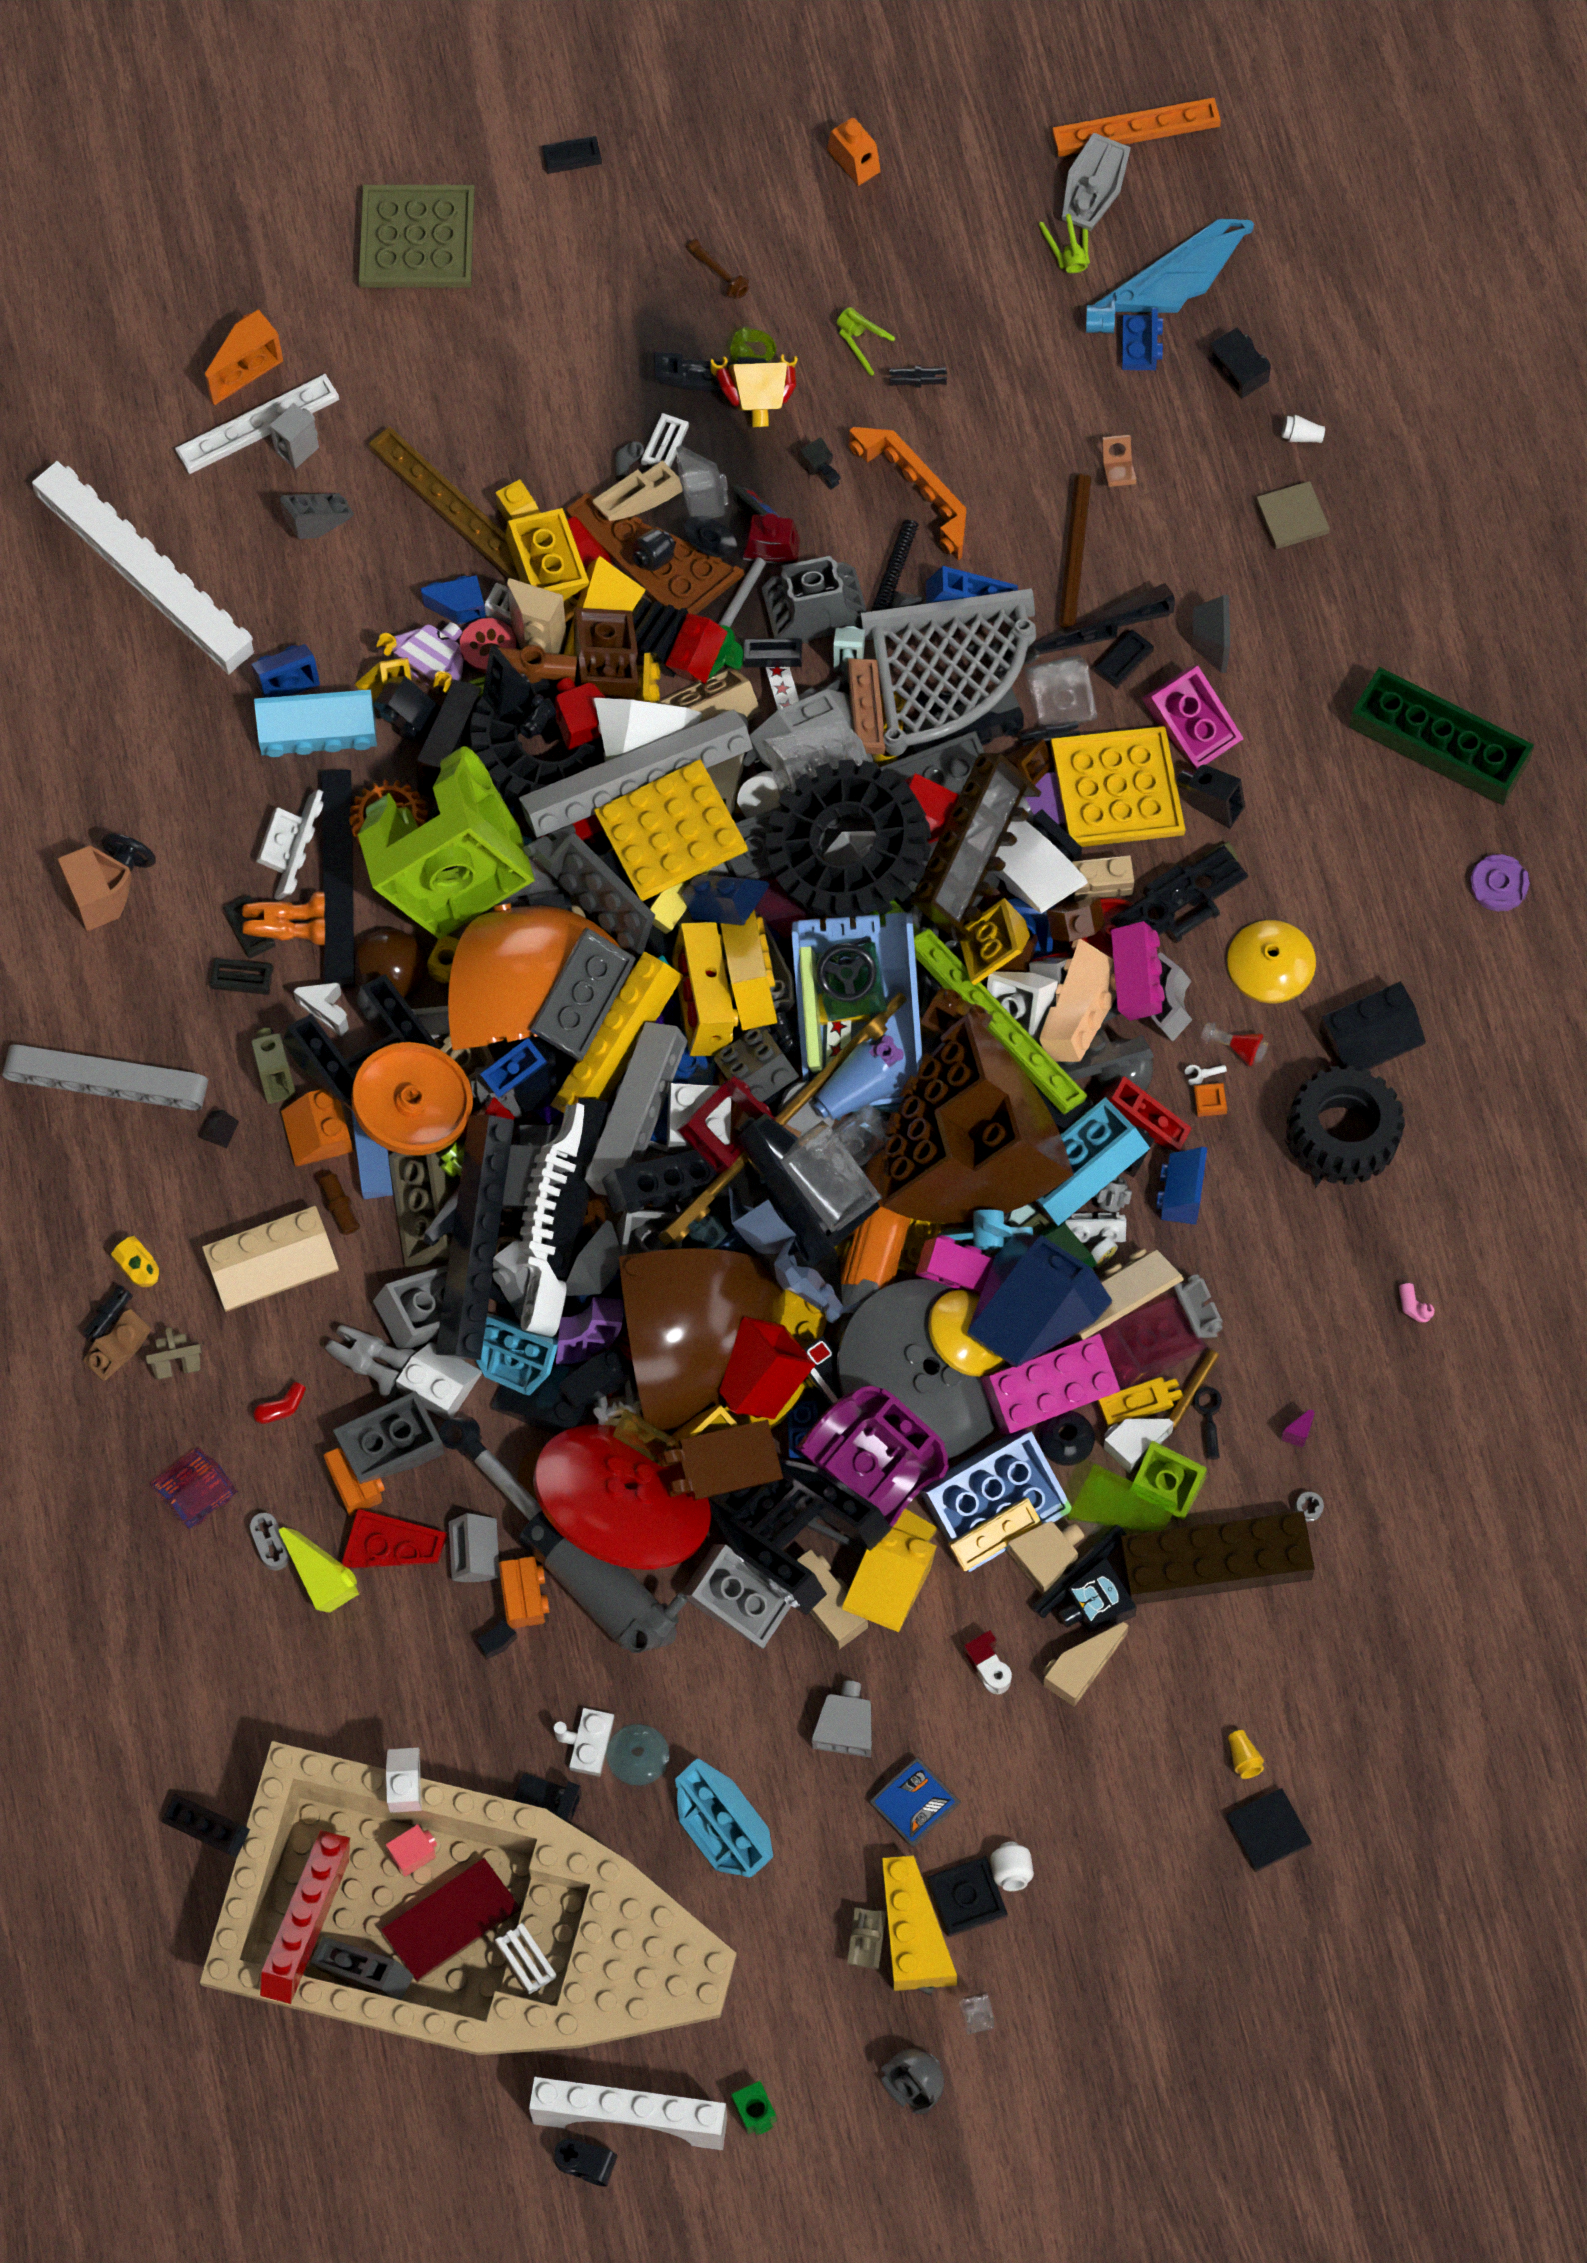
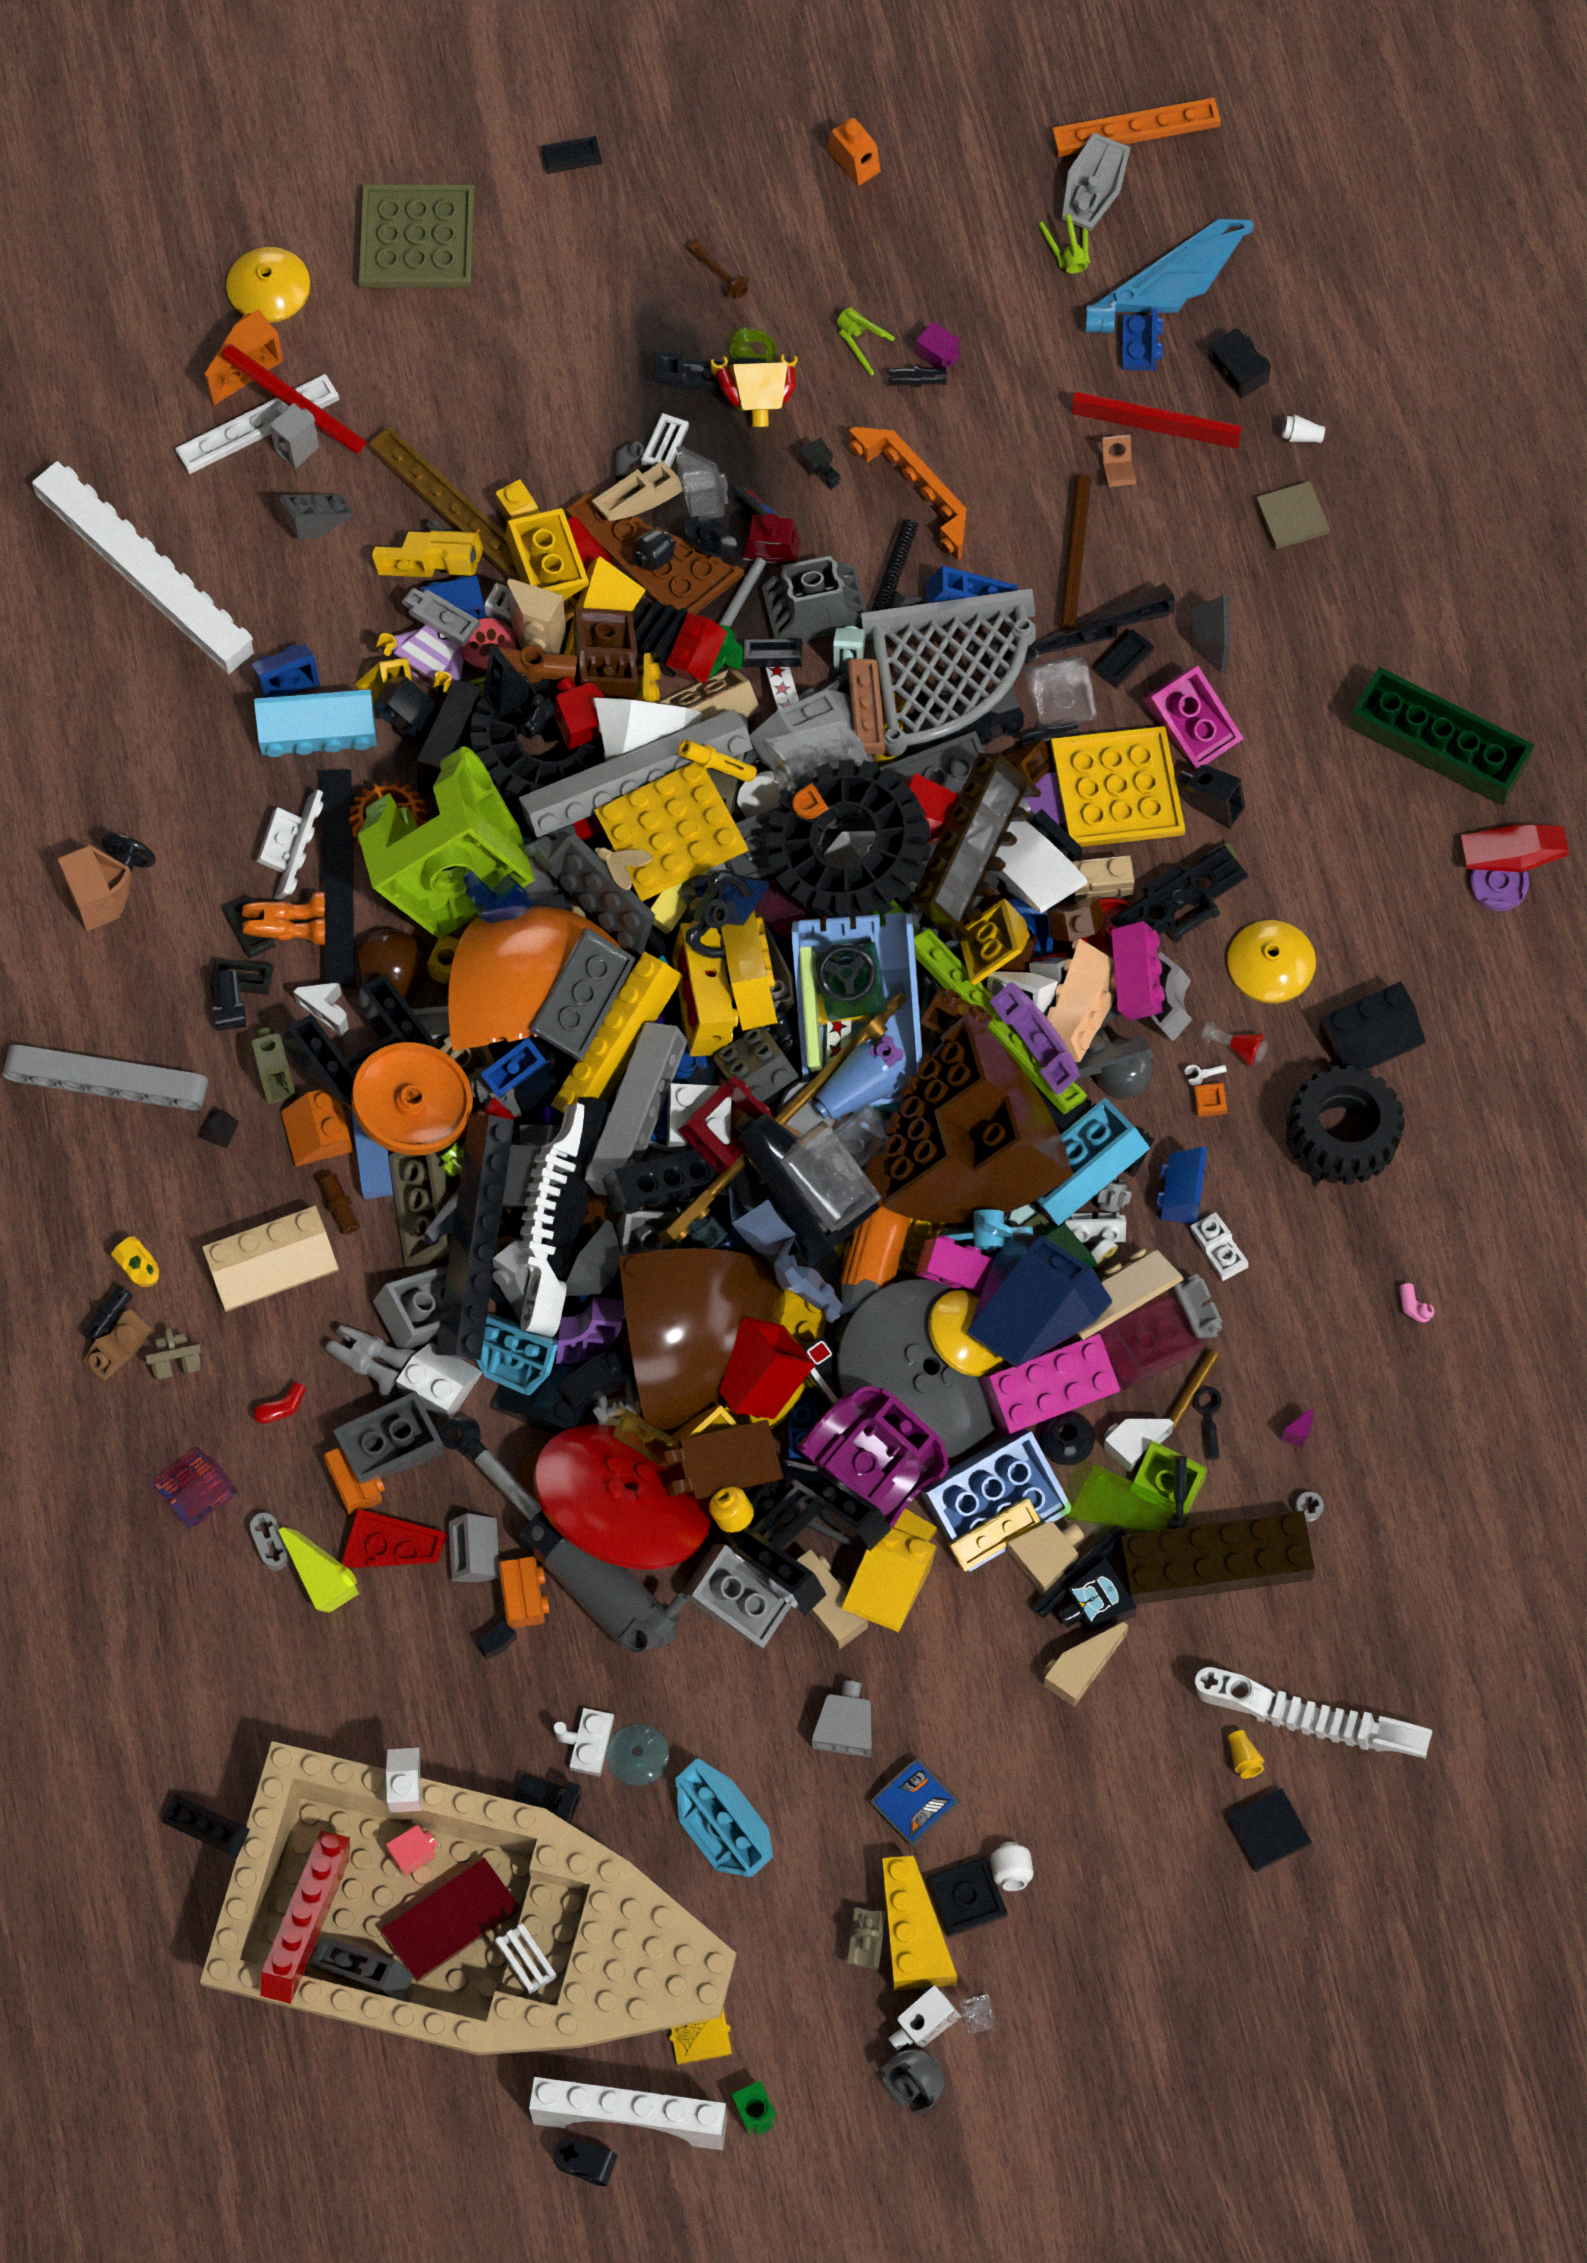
(228, 1007): none -> black piece
(275, 296): none -> yellow dish
(290, 396): none -> red axle
(430, 551): none -> yellow plate
(441, 615): none -> light grey hinge
(502, 902): none -> clear blue brick
(618, 860): none -> tan piece
(701, 2040): none -> yellow piece
(708, 757): none -> yellow pin
(712, 911): none -> black piece
(731, 1509): none -> yellow head
(809, 803): none -> orange tile
(935, 2011): none -> white torso
(938, 346): none -> magenta brick
(992, 1673): leg -> none
(1039, 1035): none -> medium lavender slope
(1139, 1401): yellow hinge -> none
(1147, 1113): red slope -> none
(1156, 420): none -> red tile
(1180, 1519): none -> black piece
(1218, 1246): none -> white slope
(1264, 1704): none -> white piece
(1514, 847): none -> red piece

